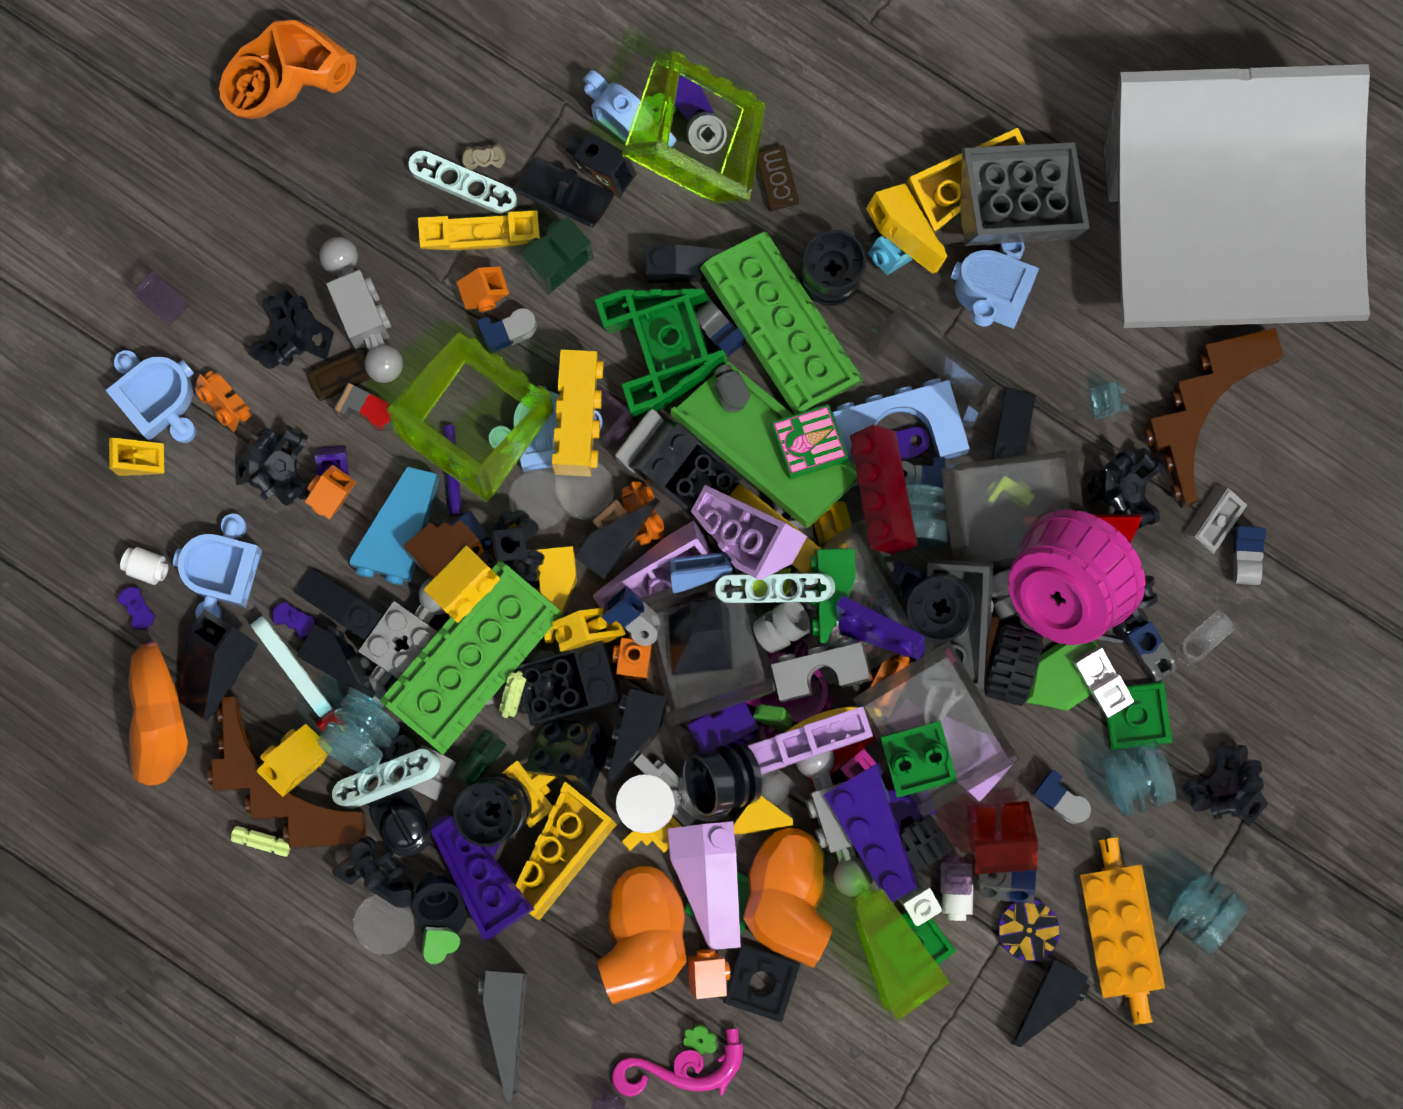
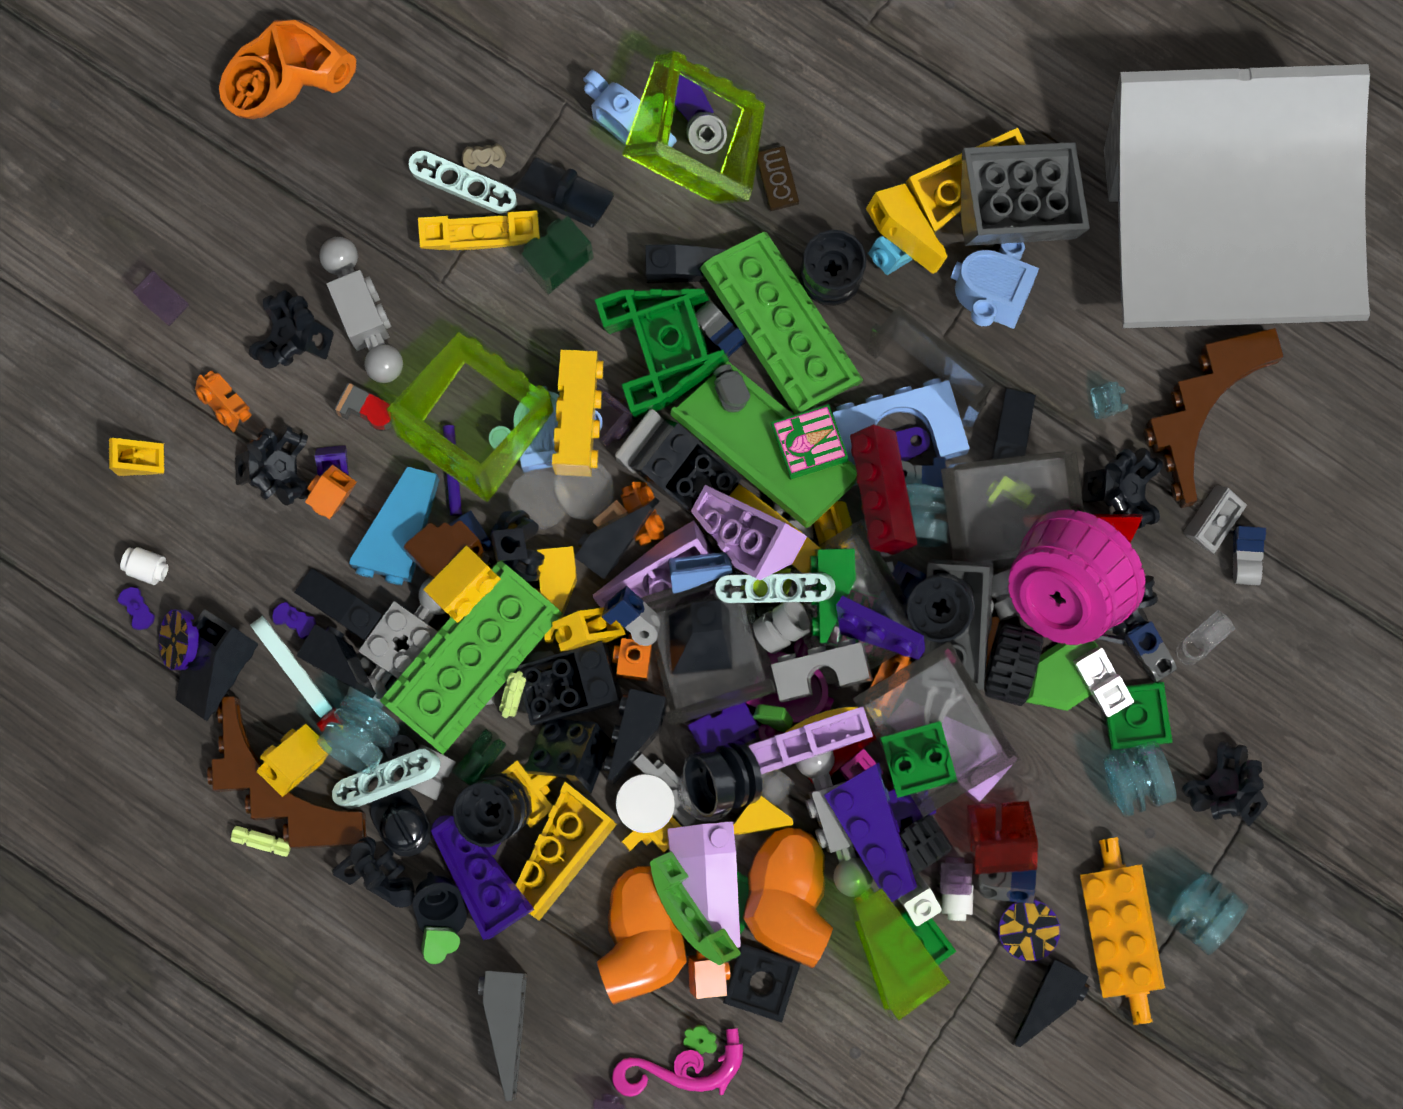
(154, 394): light blue piece -> none
(157, 724): orange piece -> none
(178, 639): none -> tile
(219, 566): light blue piece -> none
(335, 376): dark brown tile -> none
(382, 926): clear tile -> none
(483, 288): orange brick -> none
(509, 331): leg -> none
(602, 163): black torso -> none
(685, 914): none -> bright green slope
(1059, 800): leg -> none

